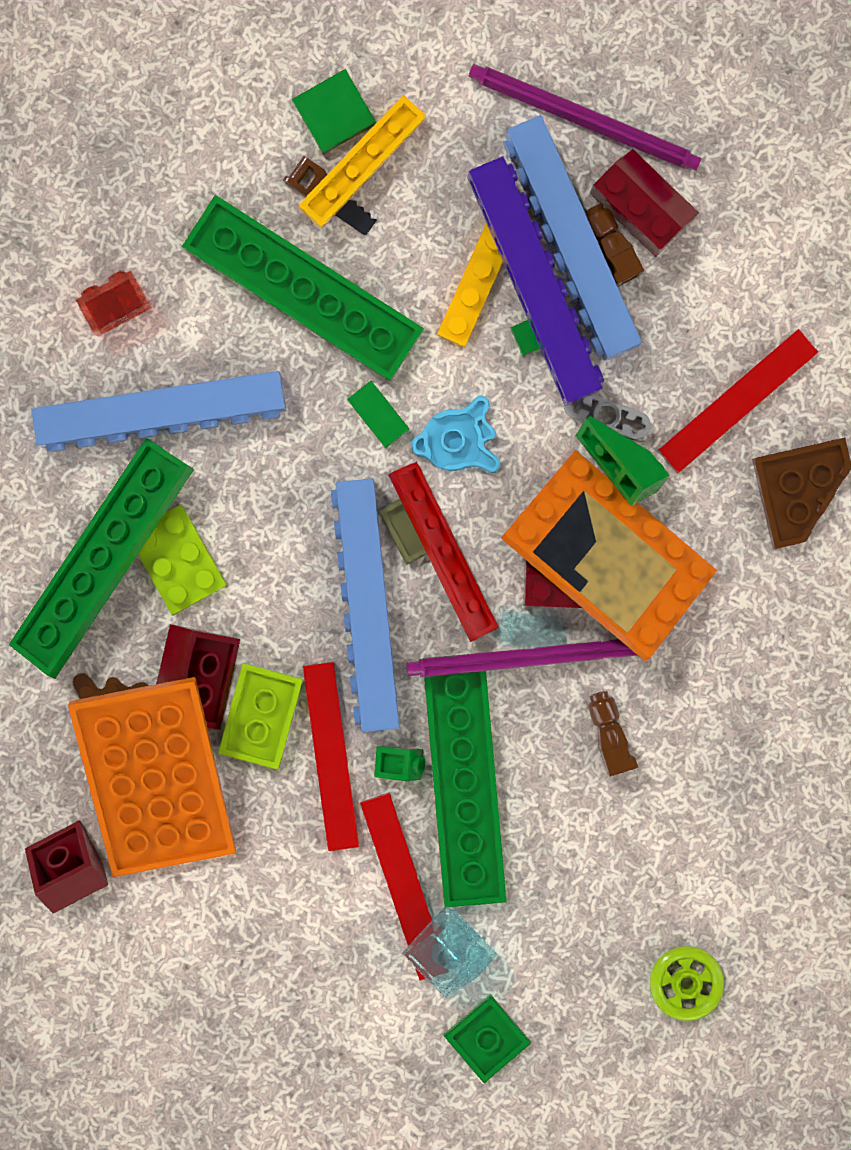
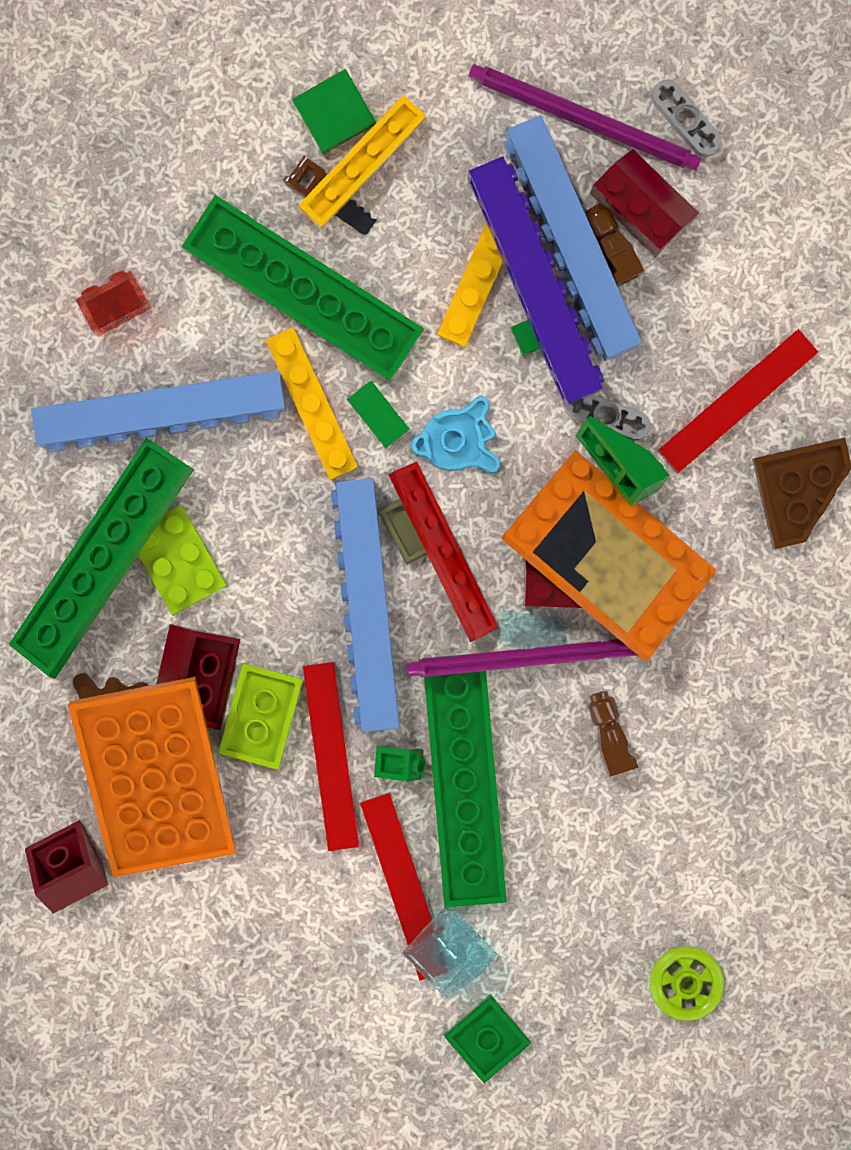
(311, 403): none -> yellow plate
(707, 129): none -> light grey beam

